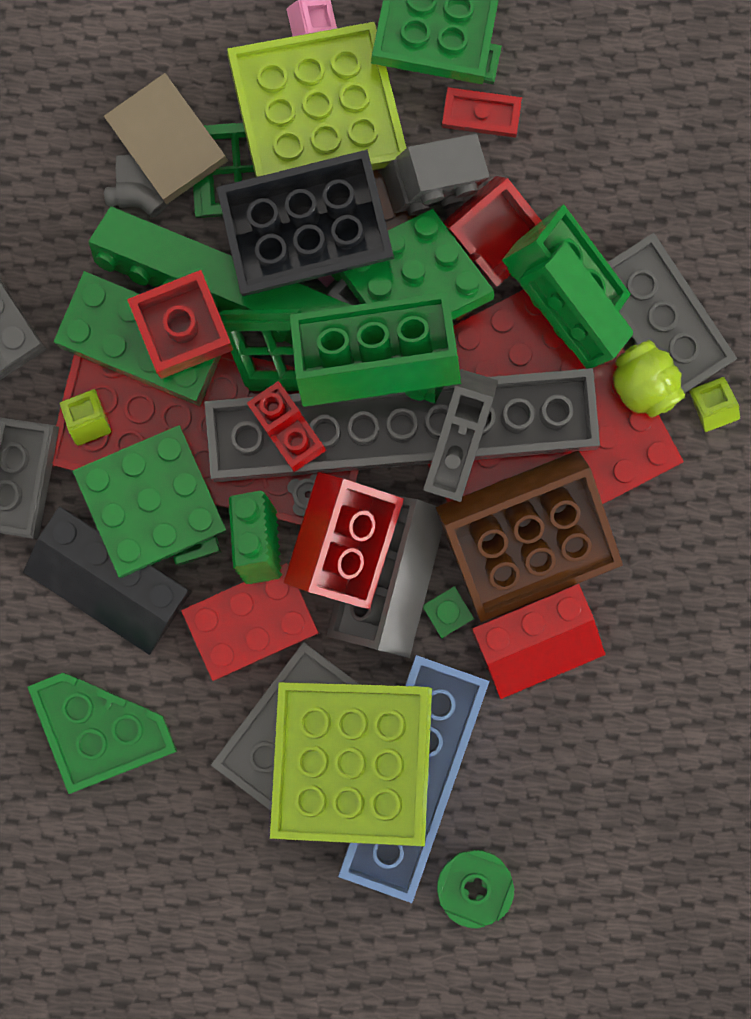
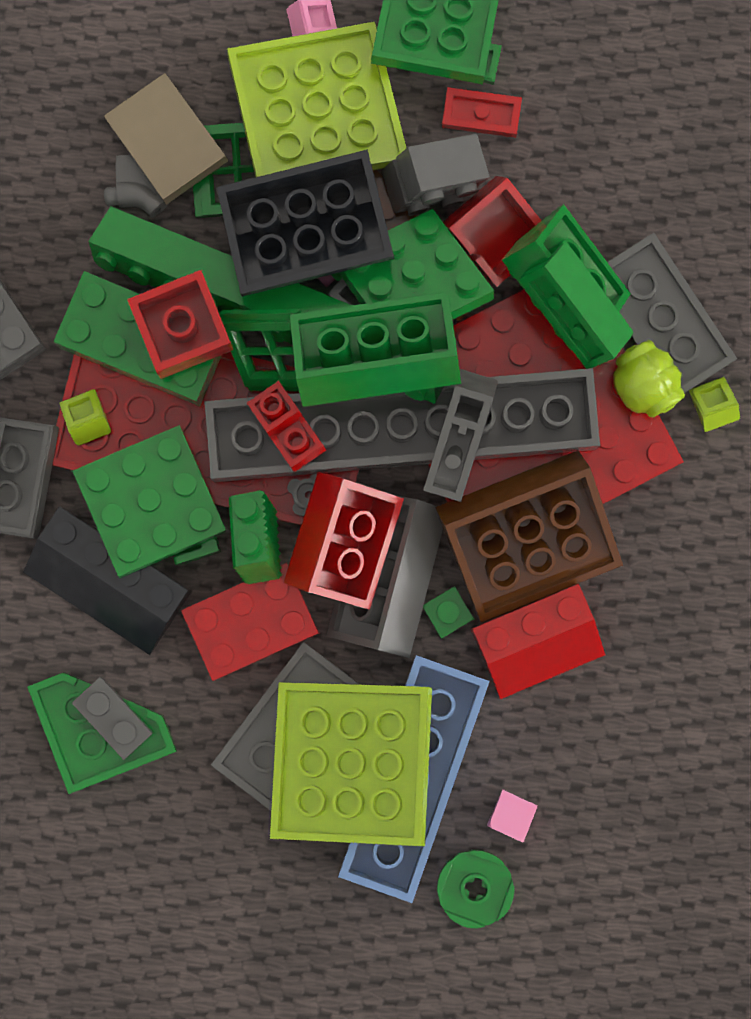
(112, 717): none -> dark grey plate
(512, 816): none -> bright pink slope

